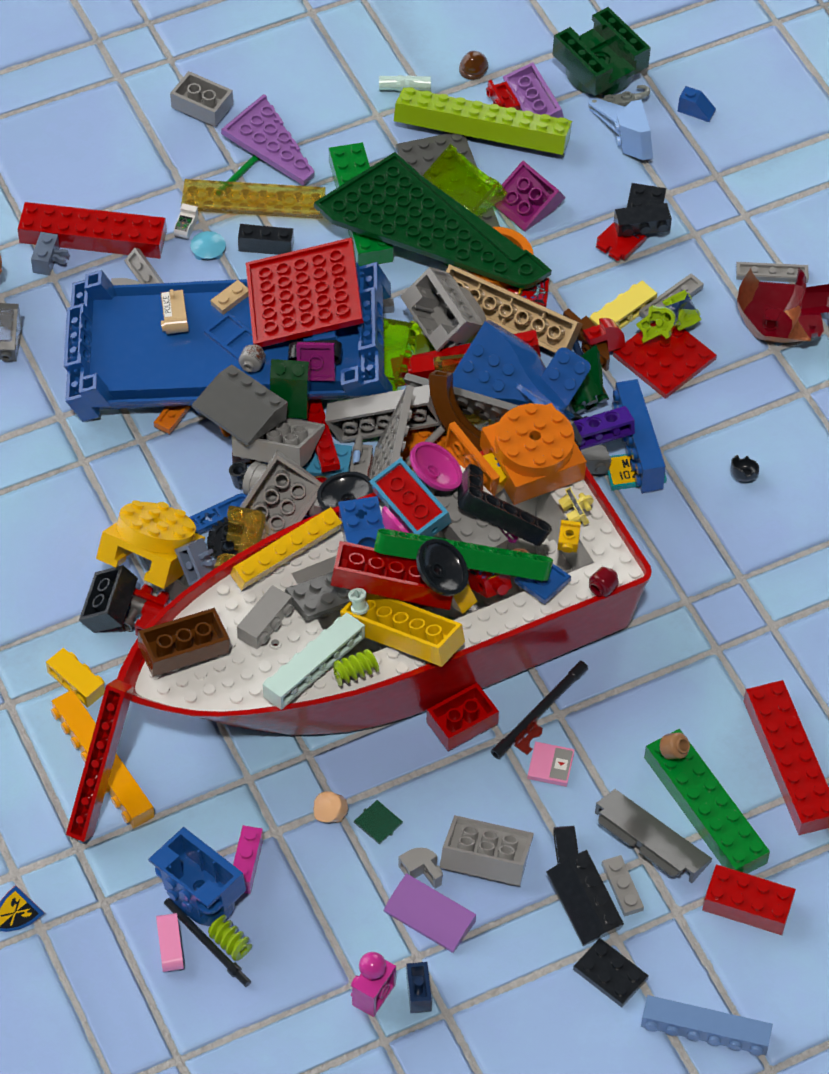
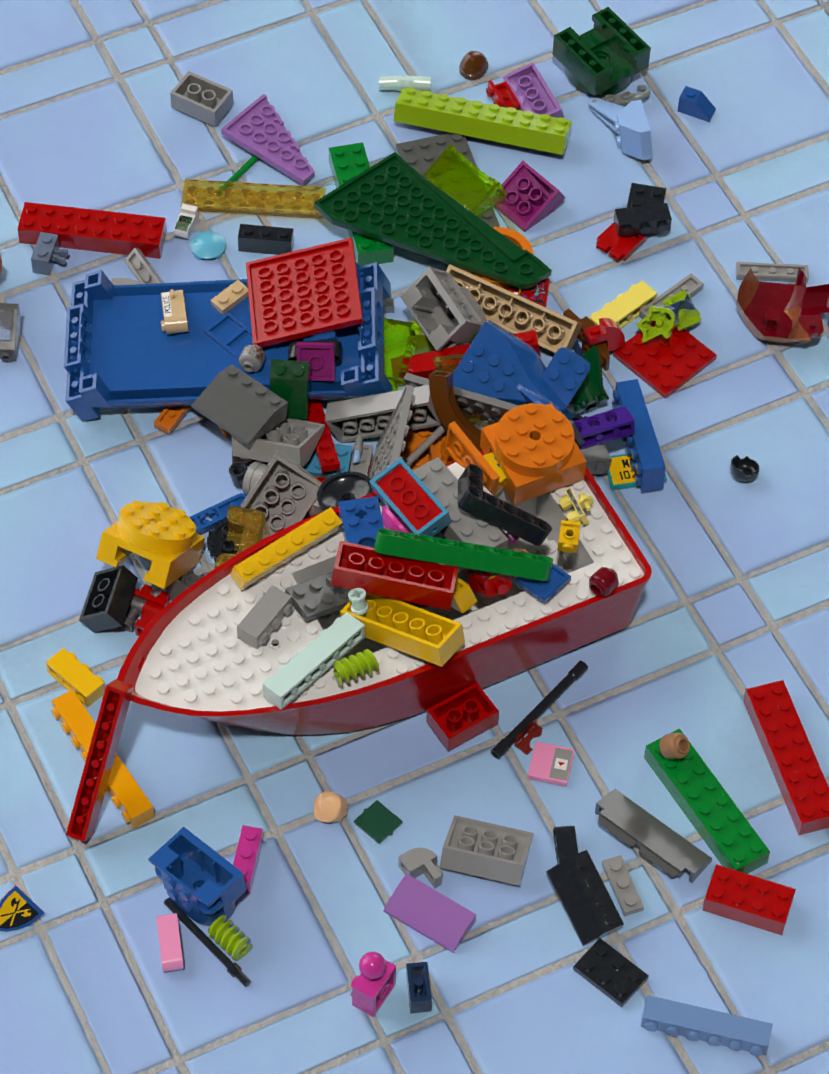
(183, 641): reddish brown brick -> none
(195, 560): sand blue brick -> none
(436, 466): dark pink dish -> none
(442, 567): black dish -> none

